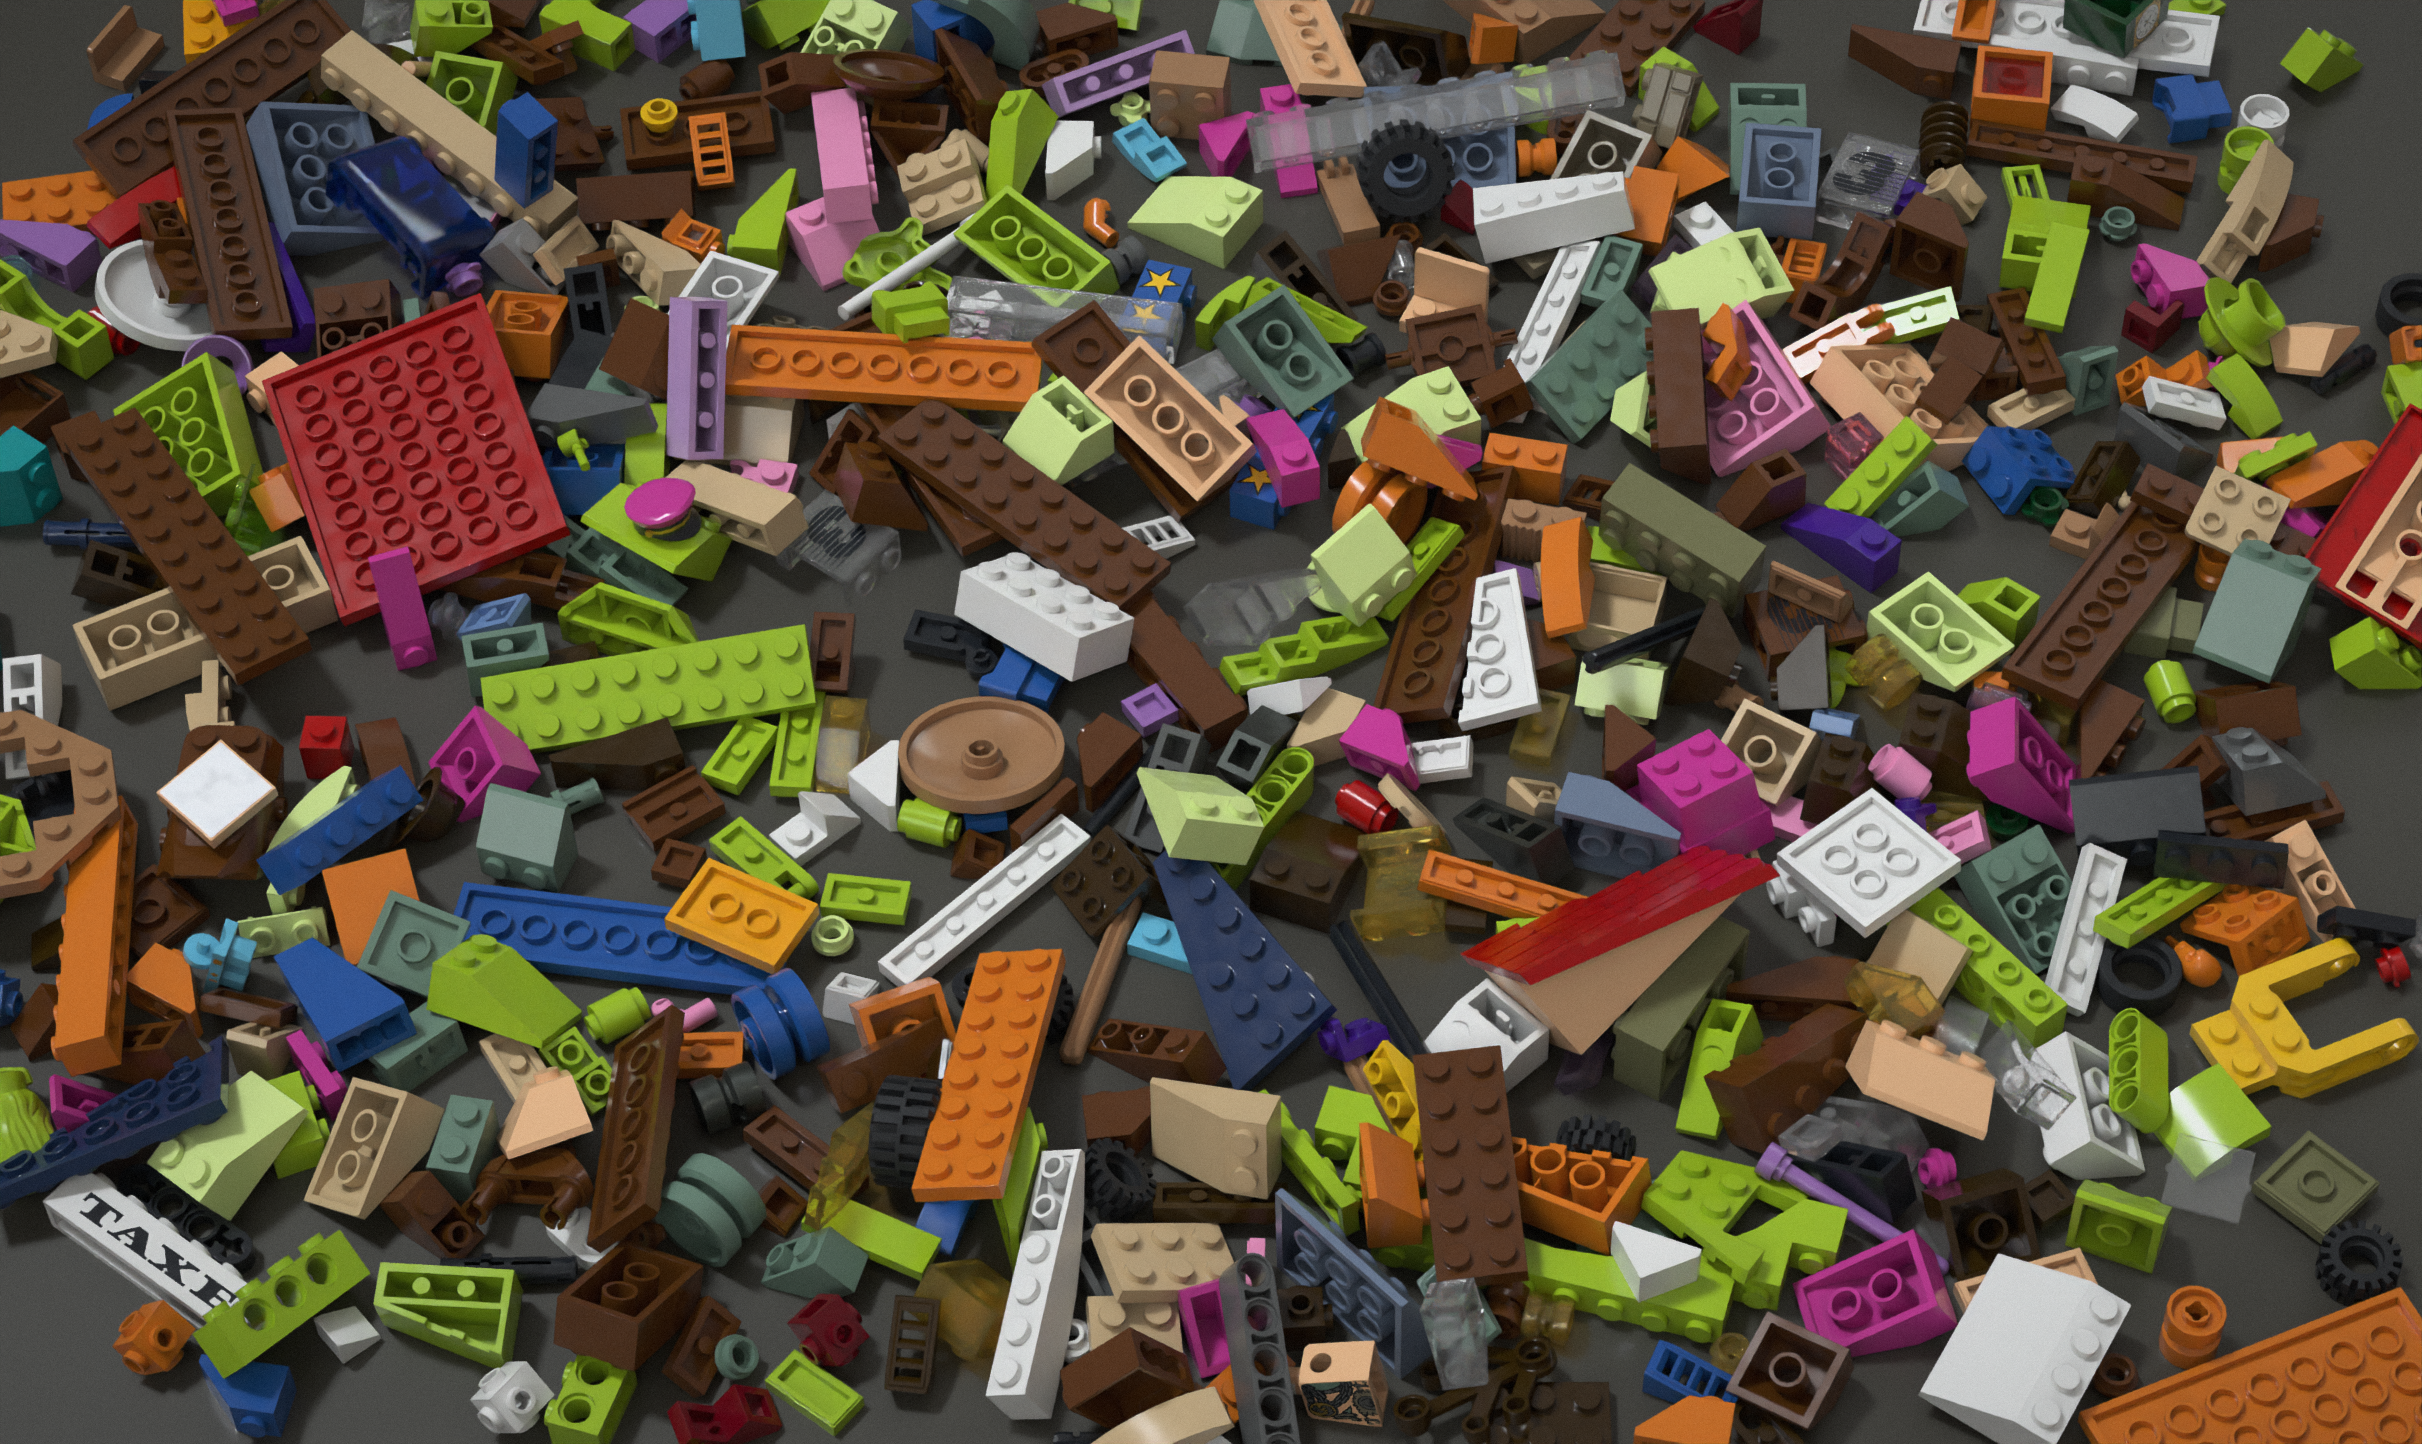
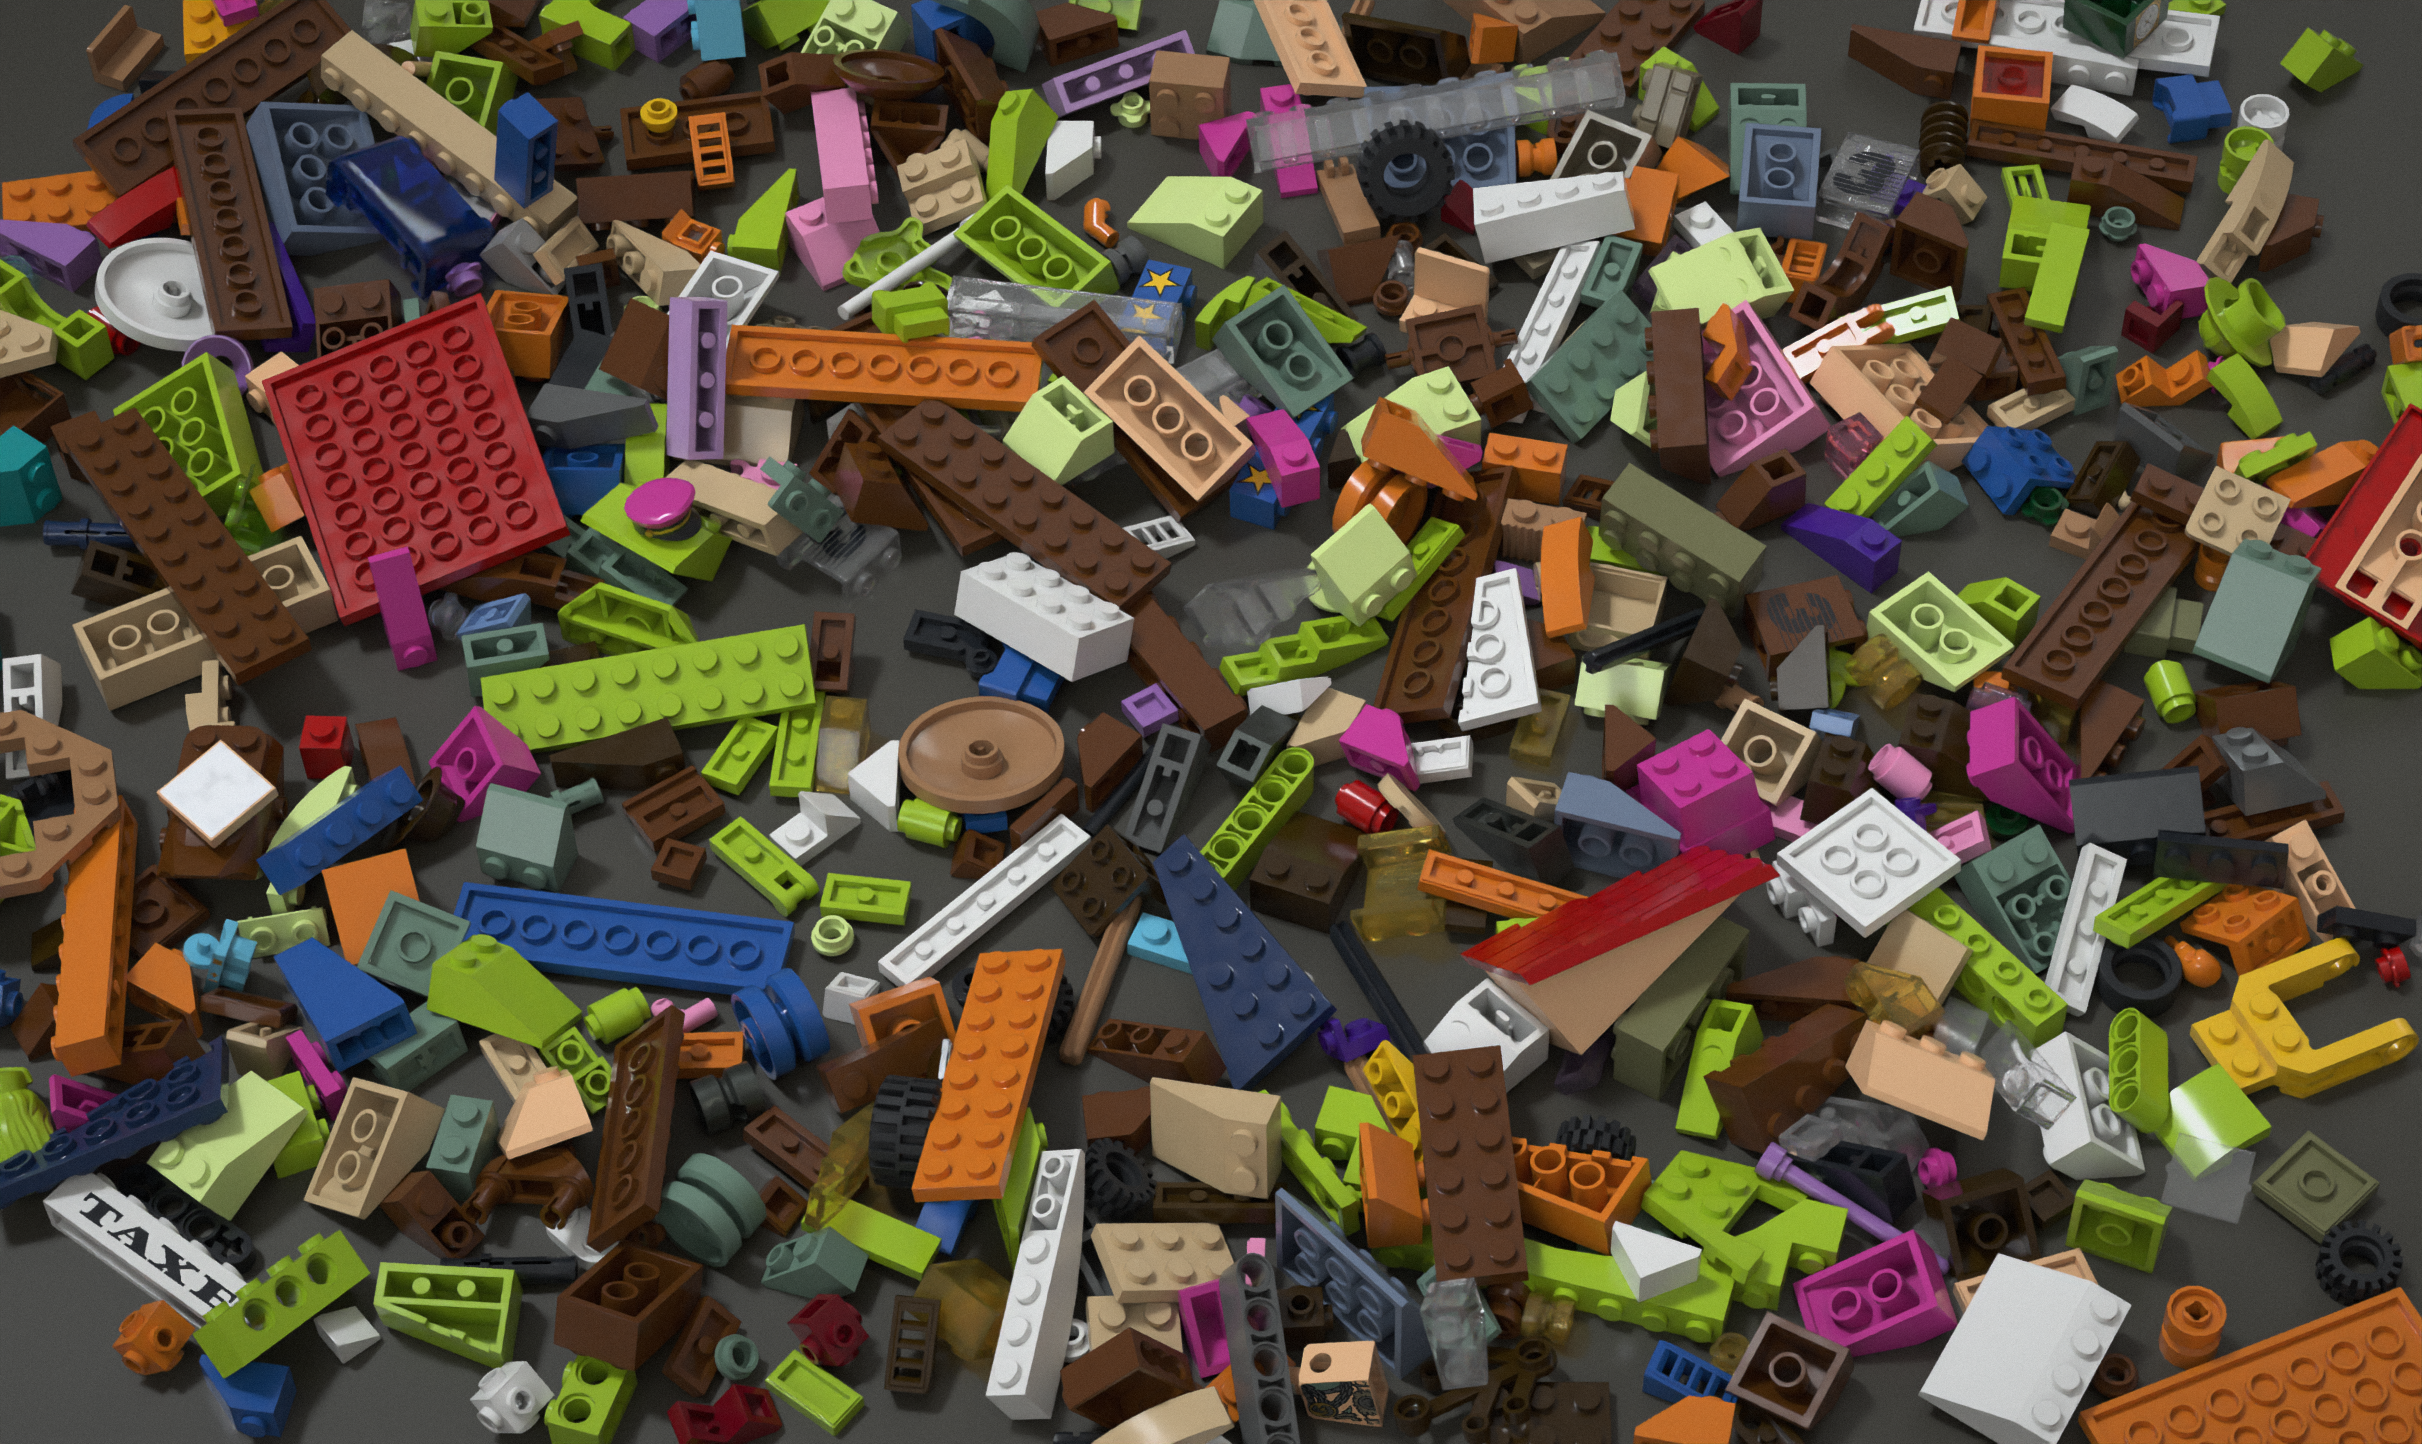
(169, 254): reddish brown slope -> none
(572, 445): lime hand -> none
(742, 916): light orange plate -> none
(800, 502): none -> sand green bracket
(1050, 67): reddish brown plate -> none
(1147, 152): medium azure slope -> none
(1201, 816): yellowish green slope -> none
(1382, 69): clear bracket -> none
(1808, 592): medium nougat slope -> none
(2183, 403): white plate -> none

